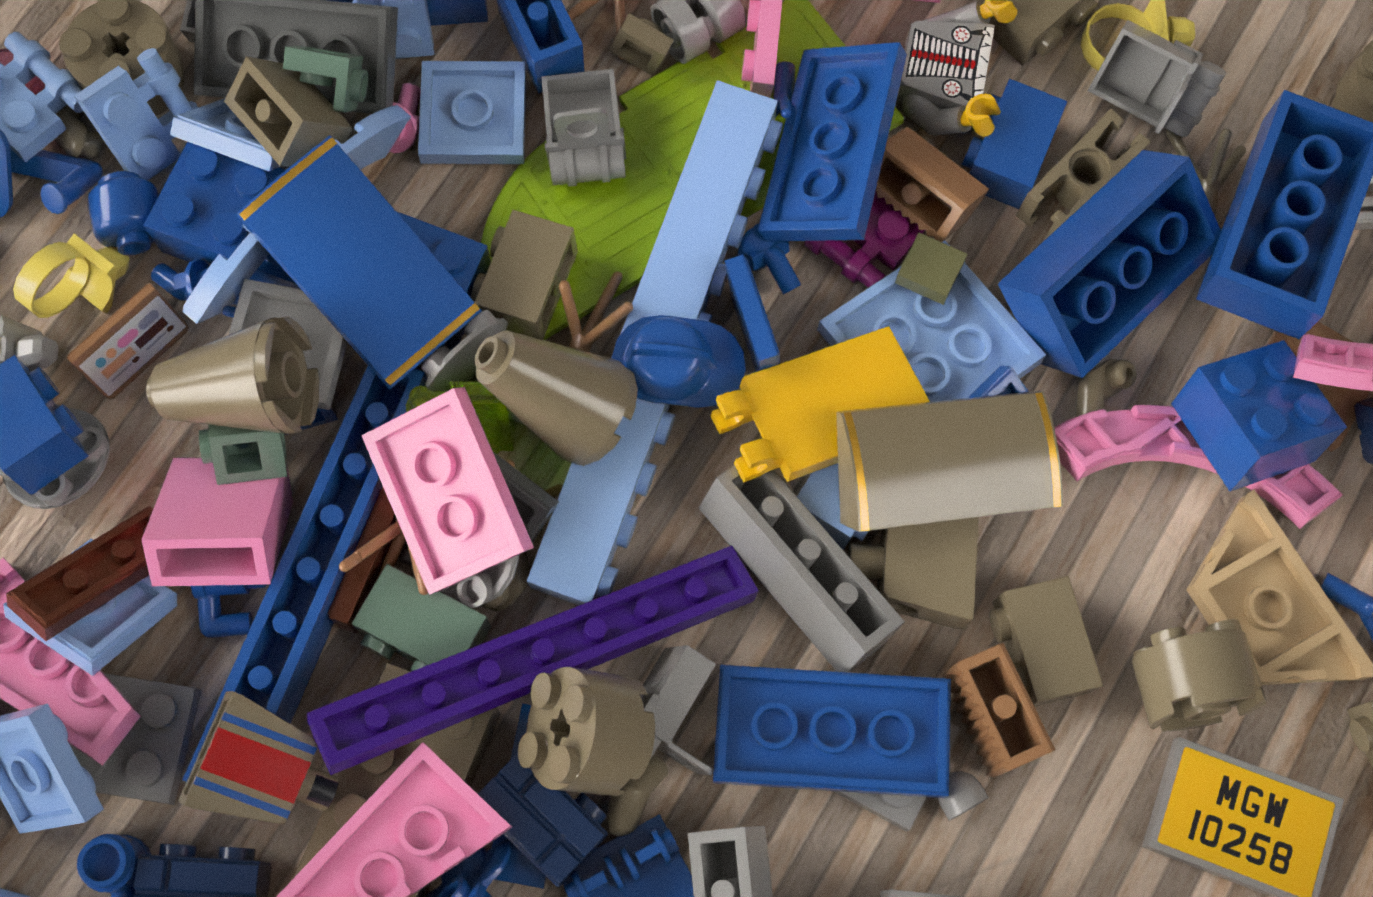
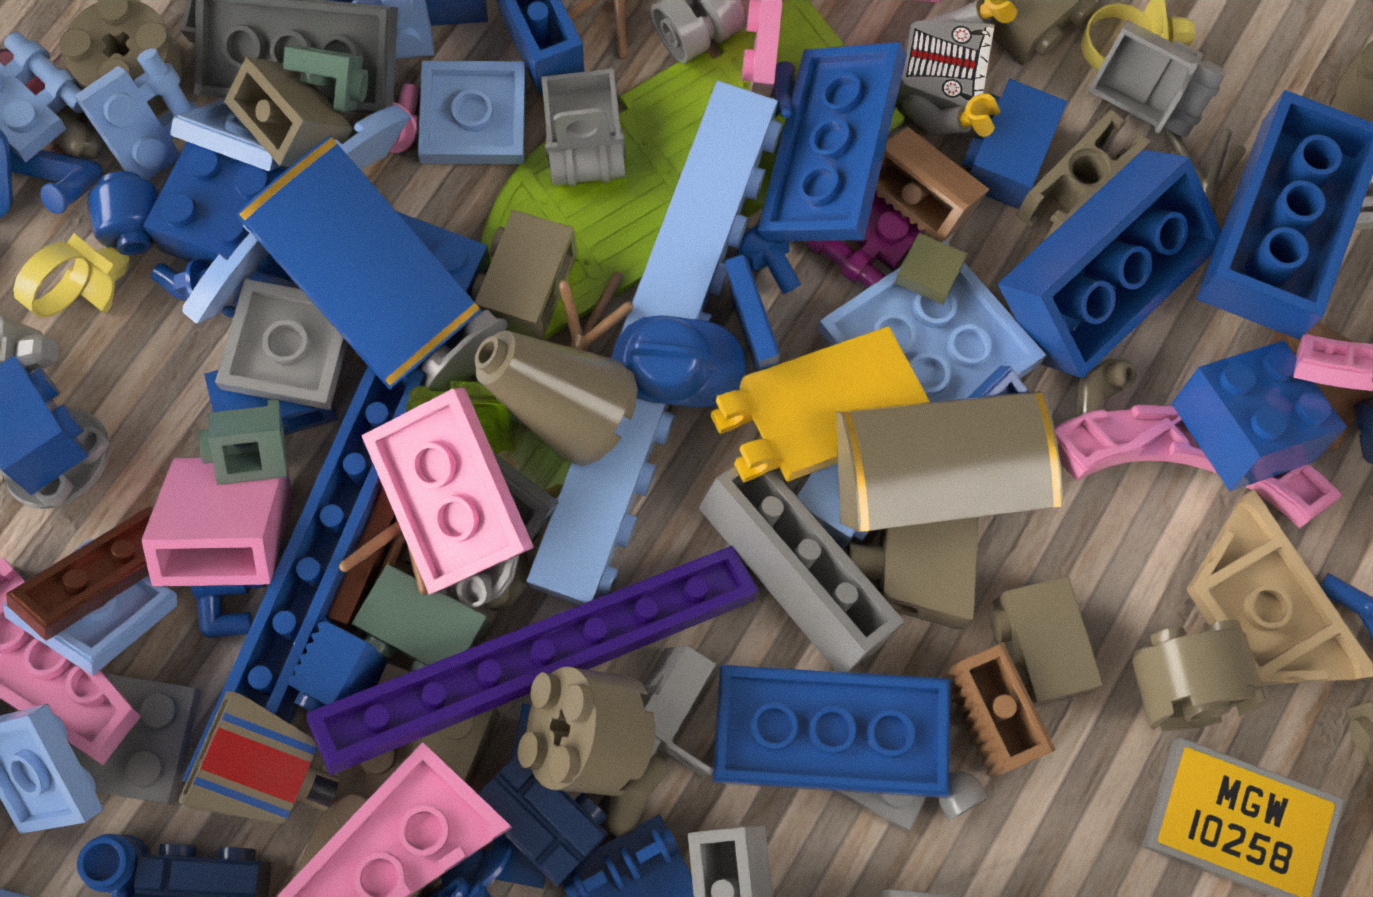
(128, 342): slope -> none
(241, 380): dark tan cone -> none
(335, 667): none -> blue brick
(641, 43): dark tan plate -> none

